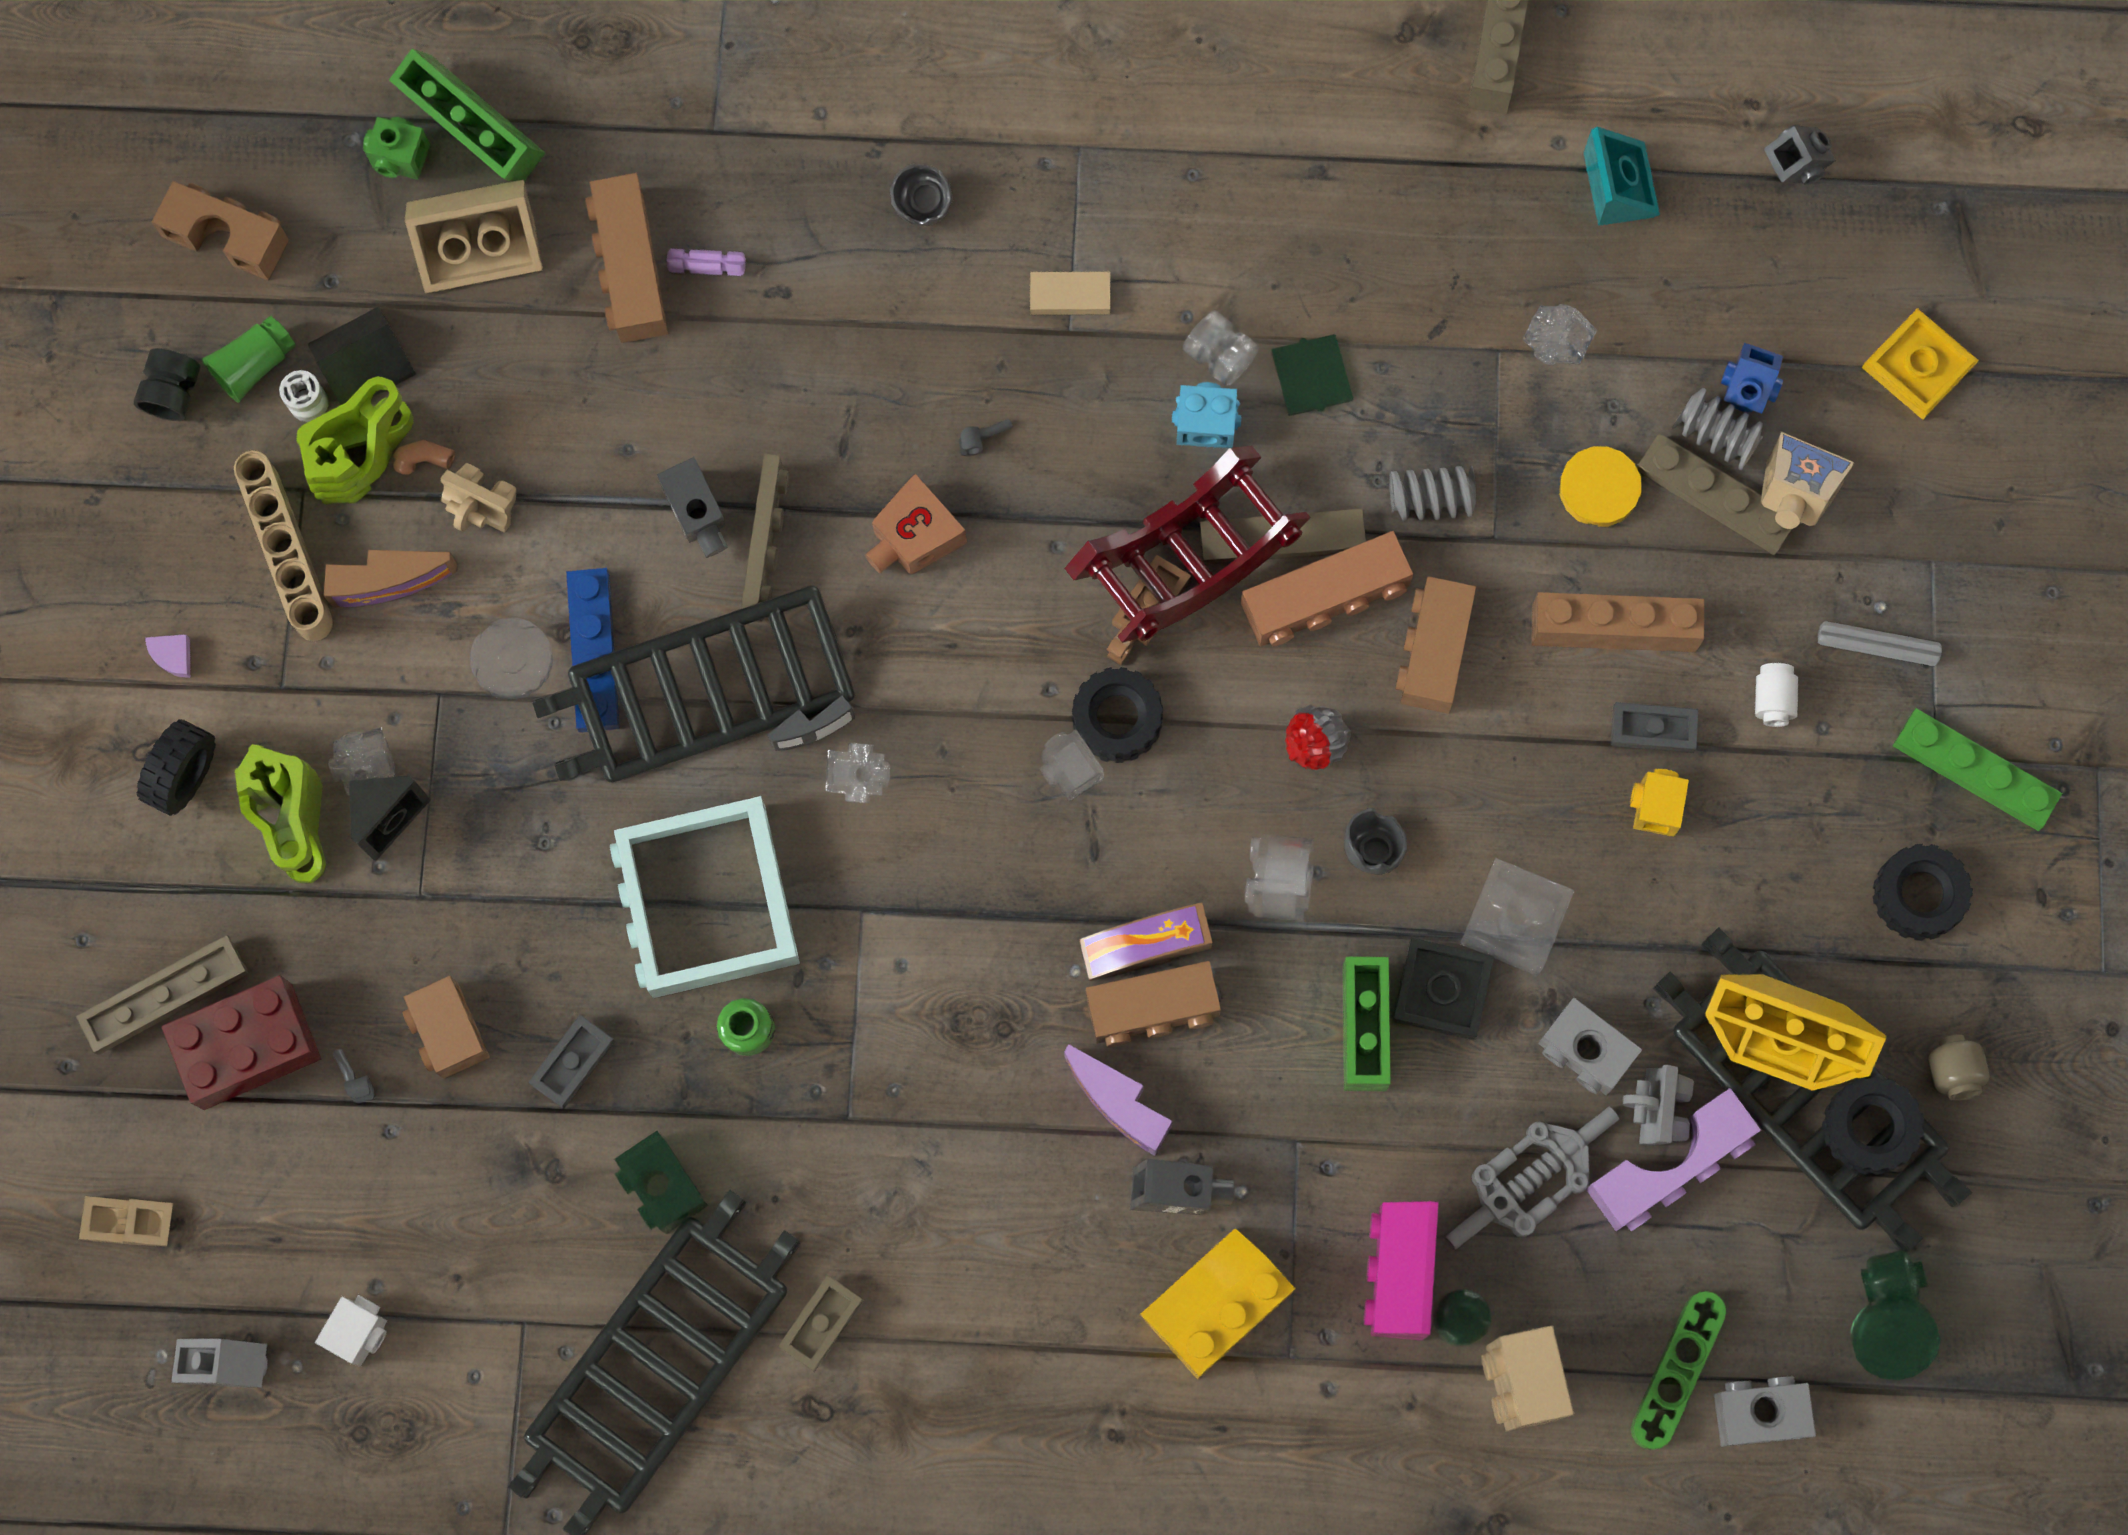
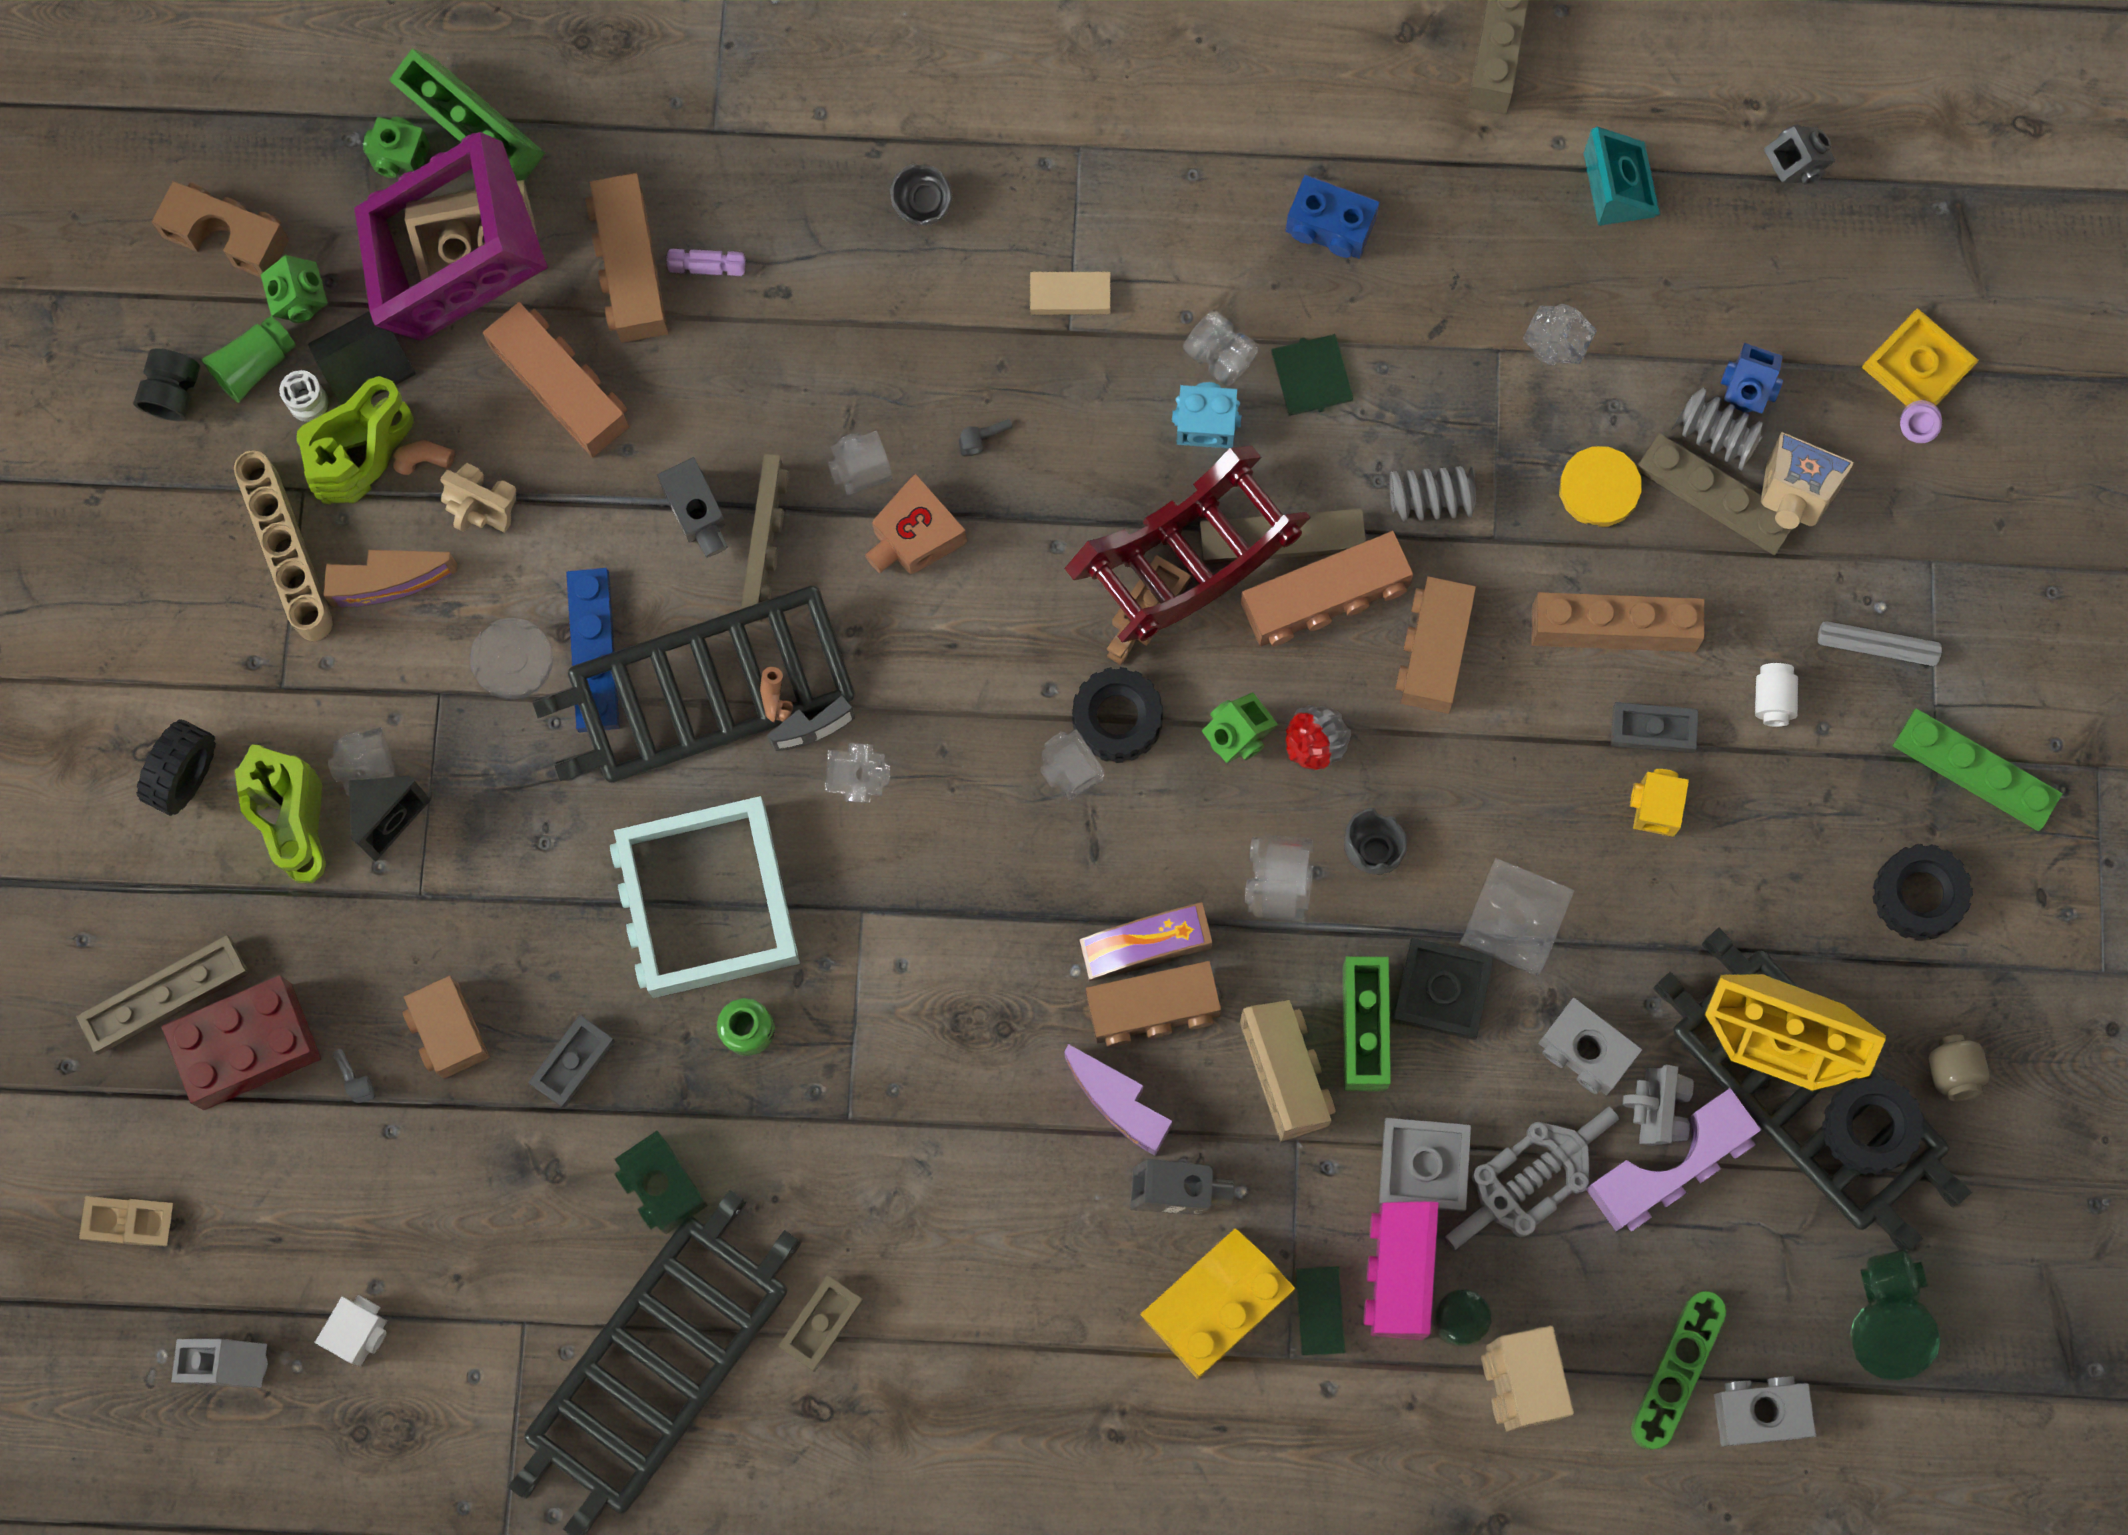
(171, 653): lavender tile -> none
(294, 289): none -> bright green brick
(502, 263): none -> magenta windscreen
(556, 379): none -> nougat brick
(770, 692): none -> nougat arm
(859, 462): none -> clear brick
(1239, 728): none -> bright green brick
(1286, 1069): none -> tan slope
(1320, 1311): none -> clear green tile
(1331, 217): none -> blue brick
(1425, 1163): none -> light grey plate
(1921, 421): none -> lavender tile

